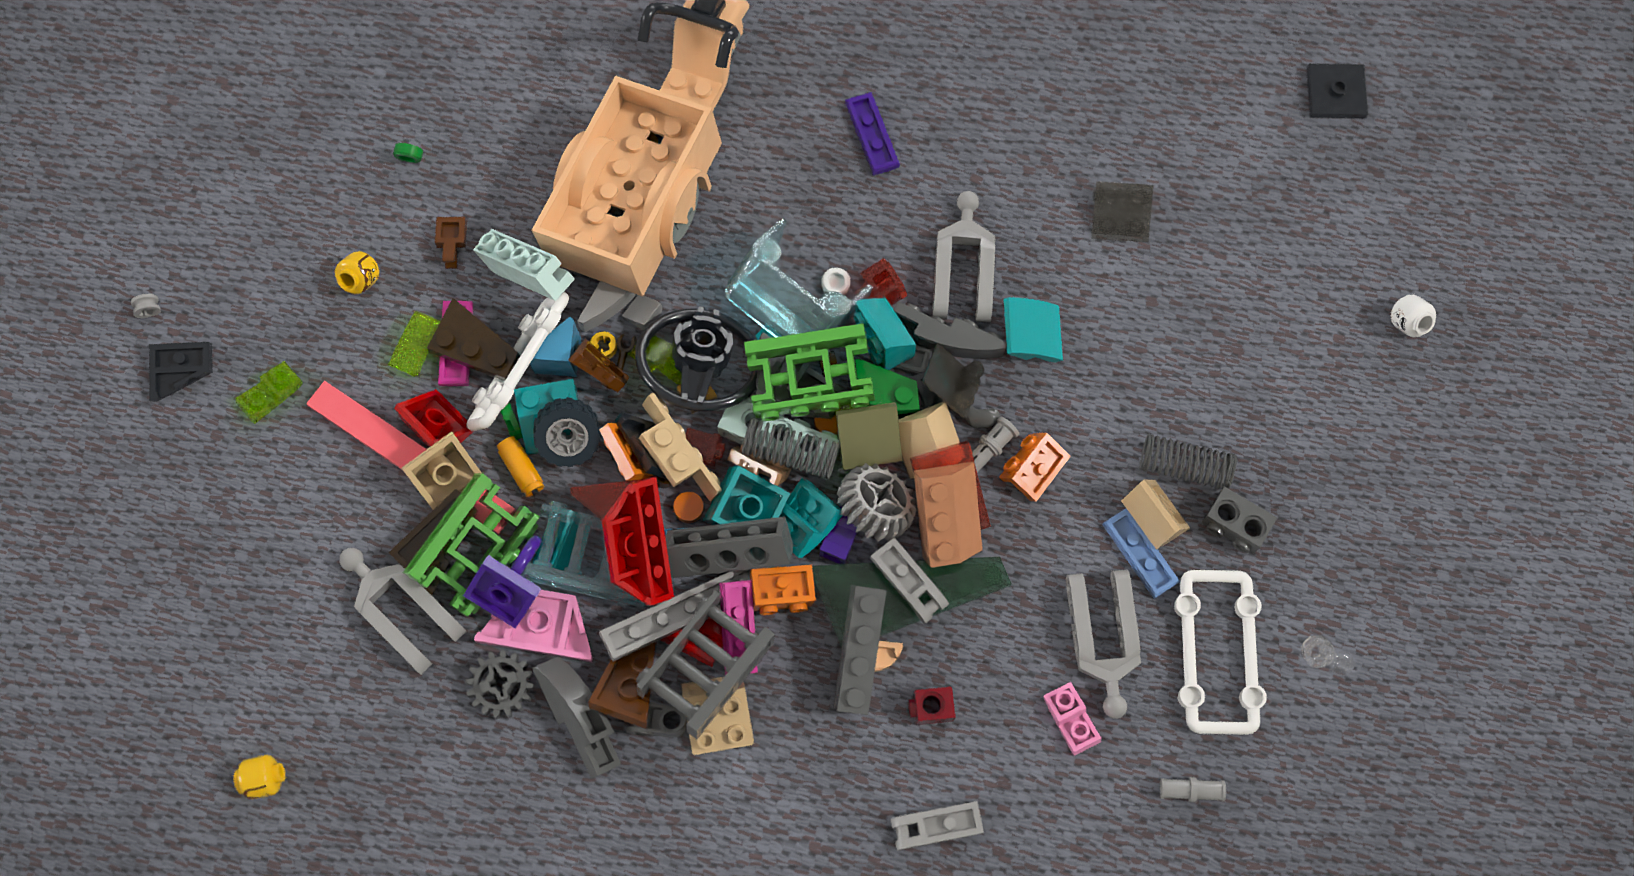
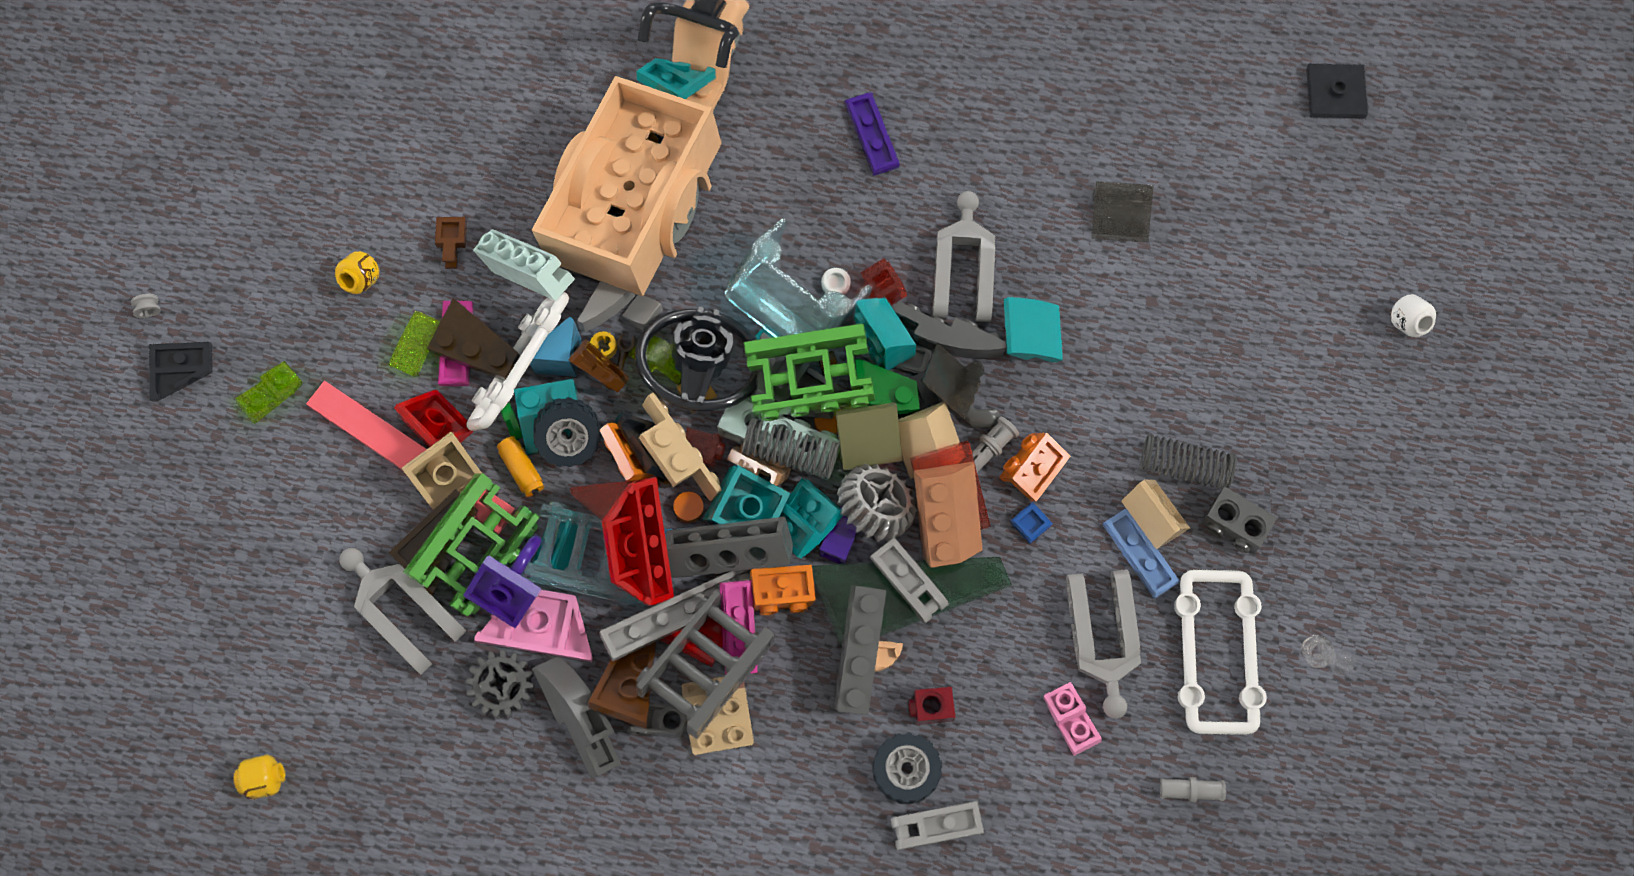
(407, 152): green tile -> none
(674, 77): none -> teal wing
(923, 760): none -> black wheel
(1031, 523): none -> blue tile

